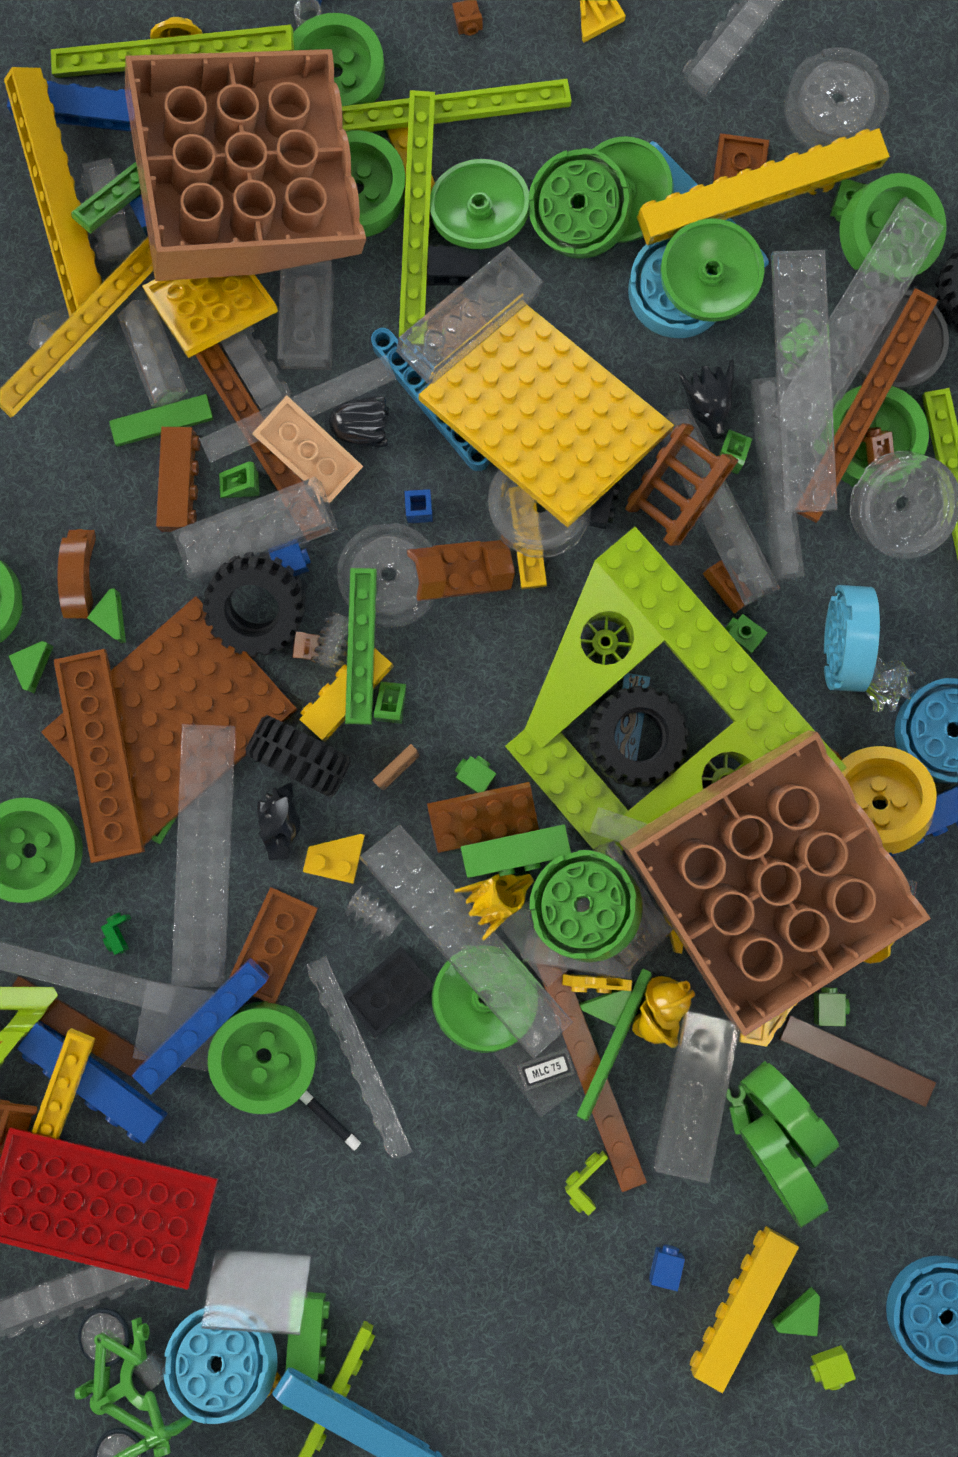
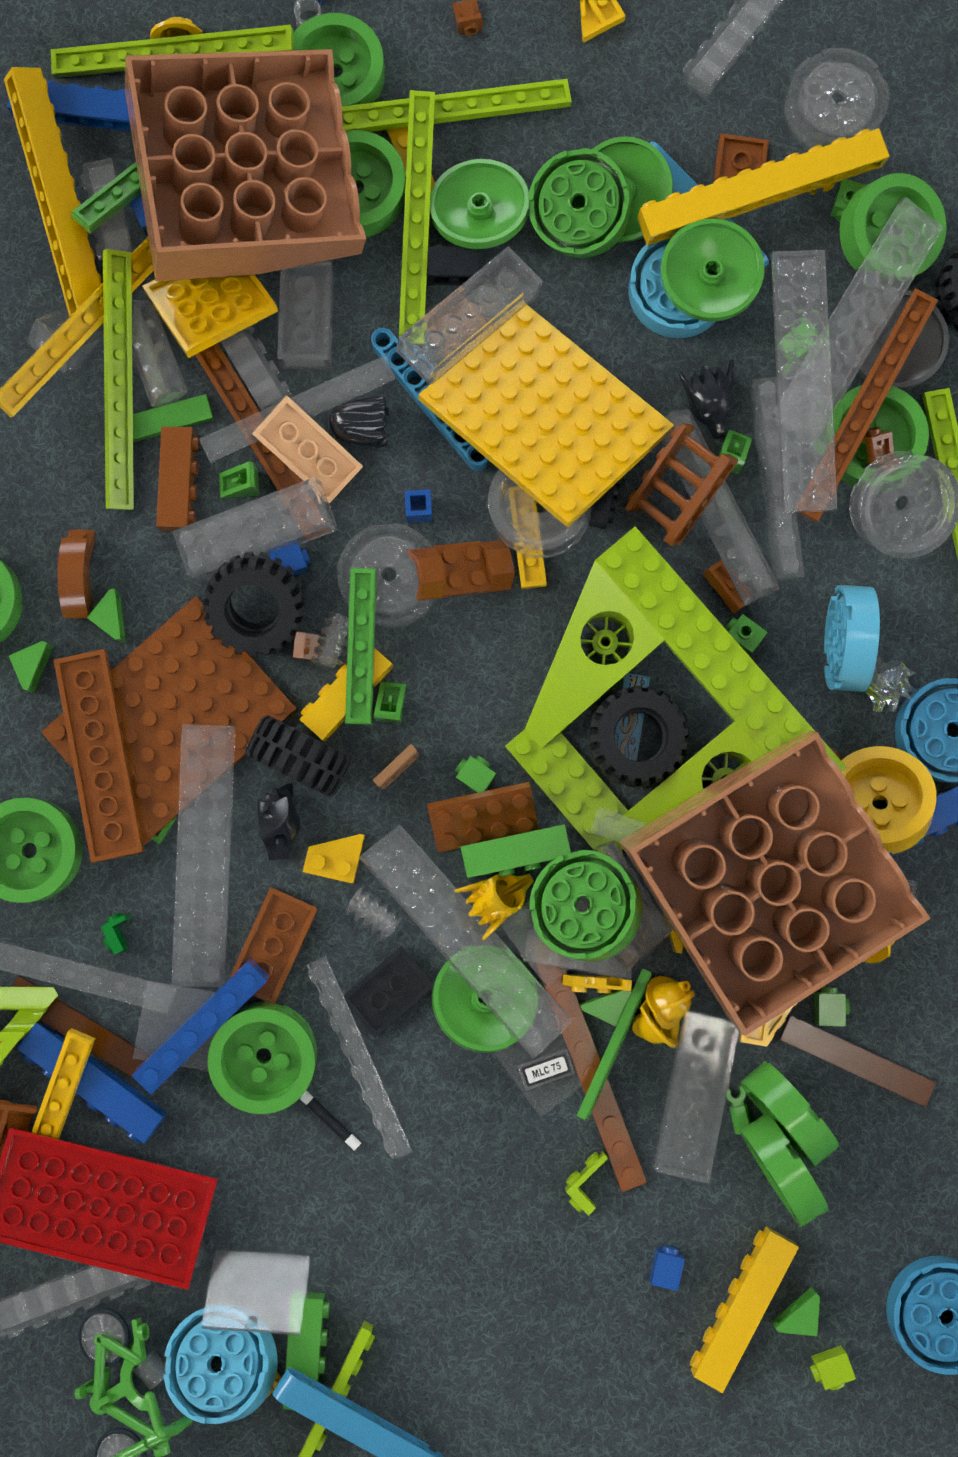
(118, 379): none -> lime plate

